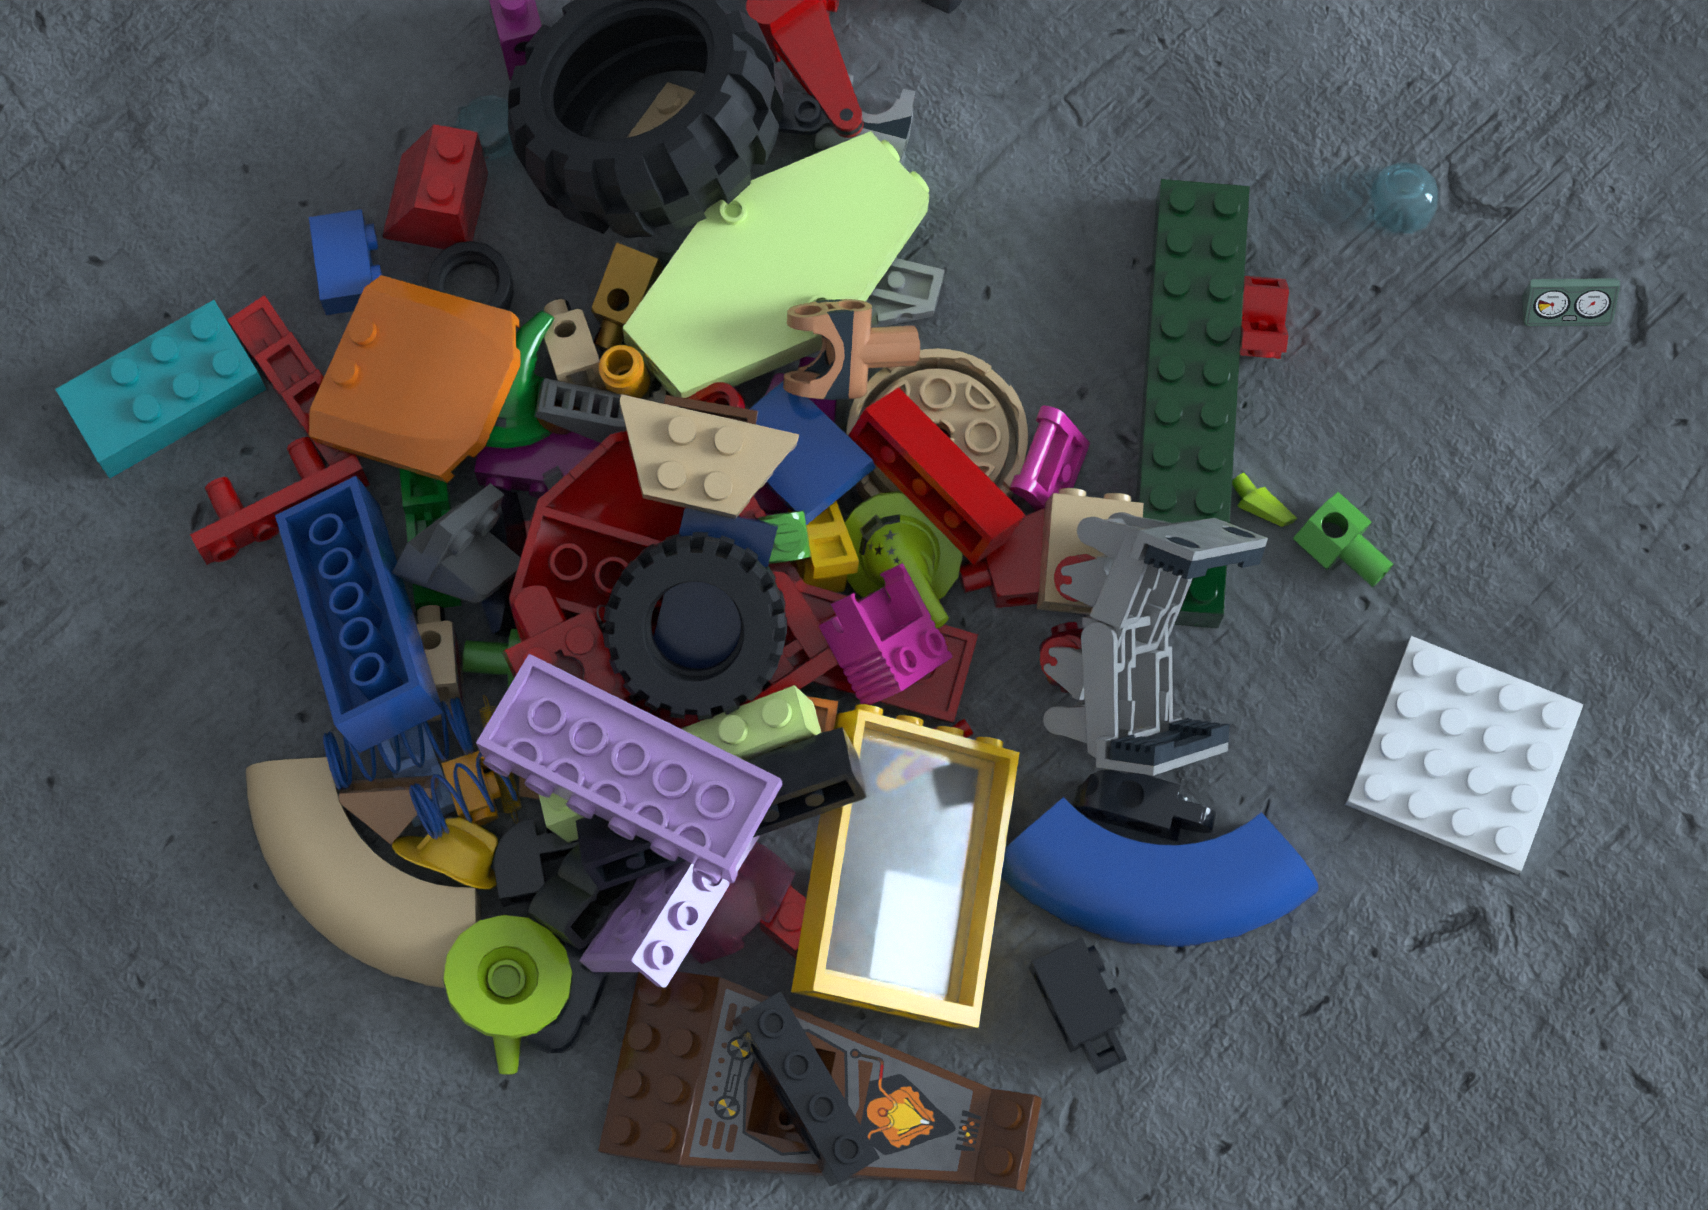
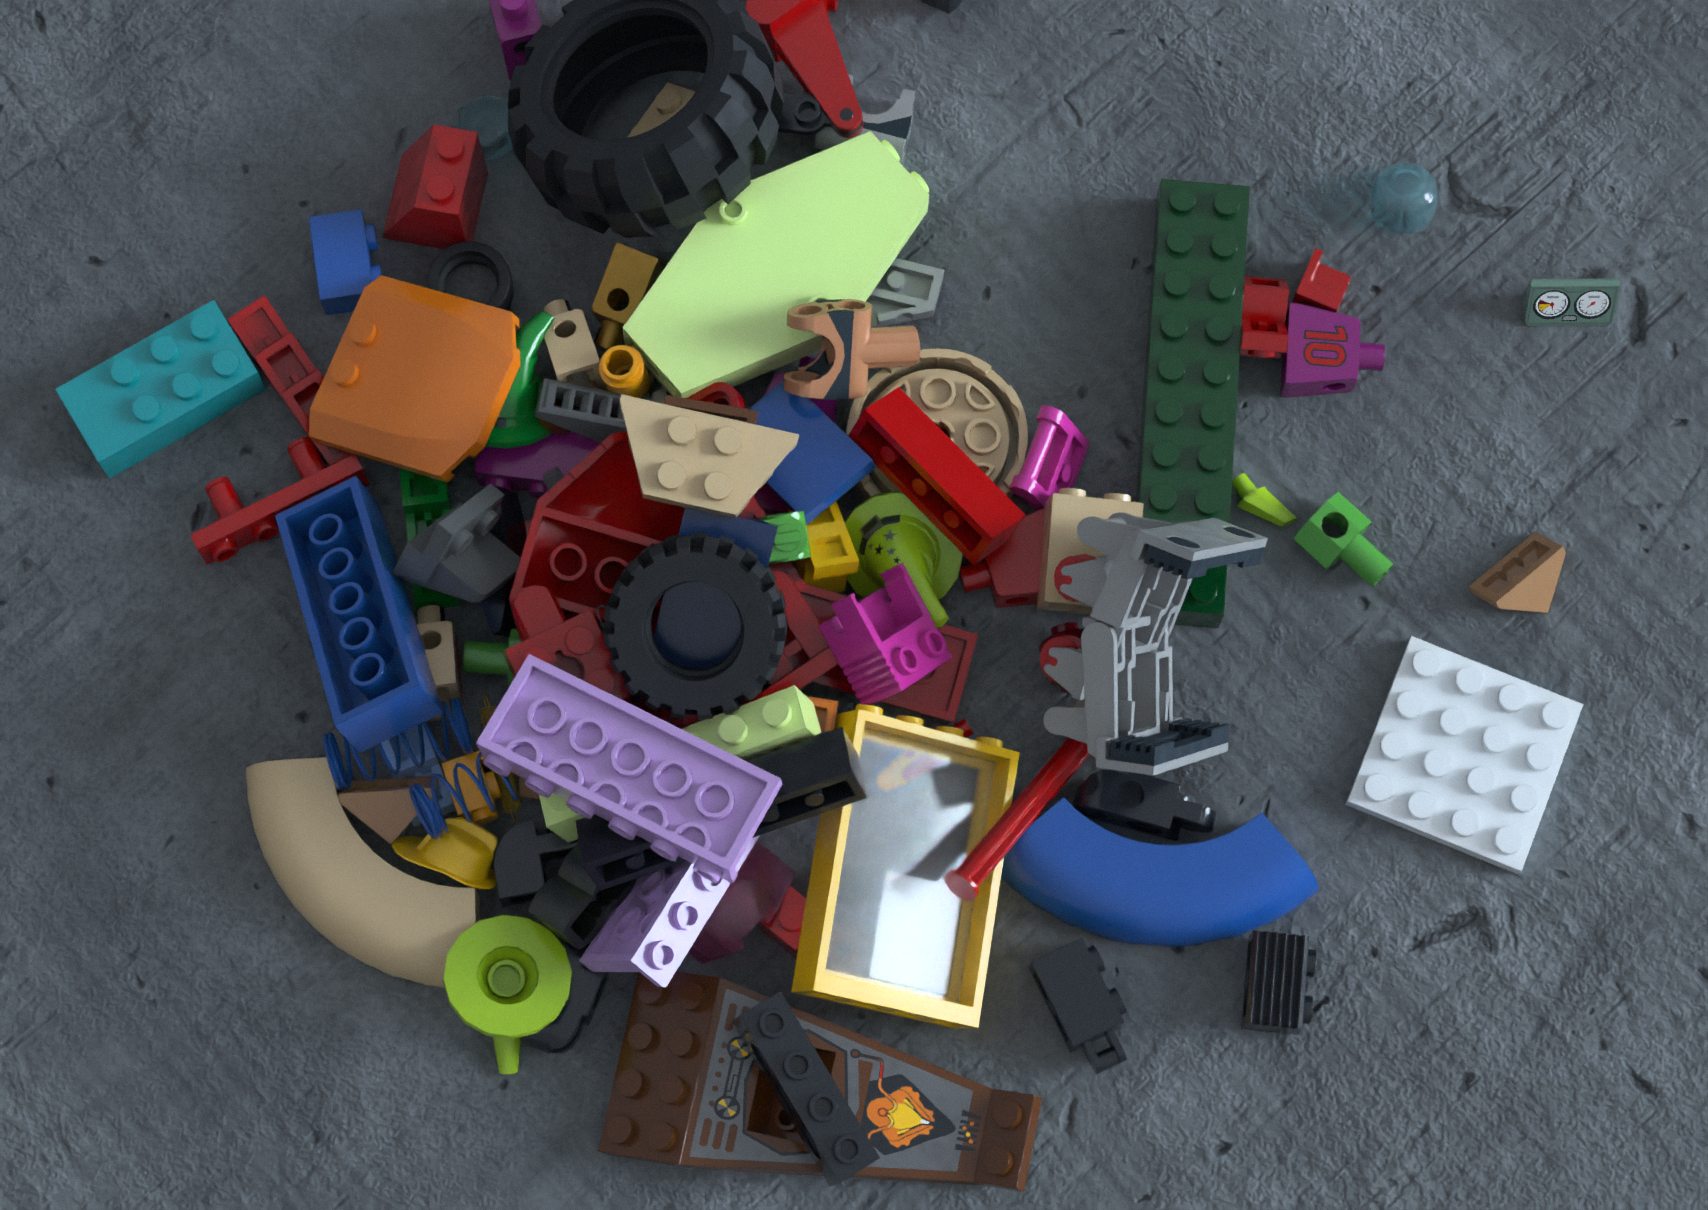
(1016, 820): none -> red axle
(1276, 982): none -> black brick
(1321, 285): none -> red panel
(1324, 353): none -> magenta torso
(1523, 577): none -> medium nougat slope

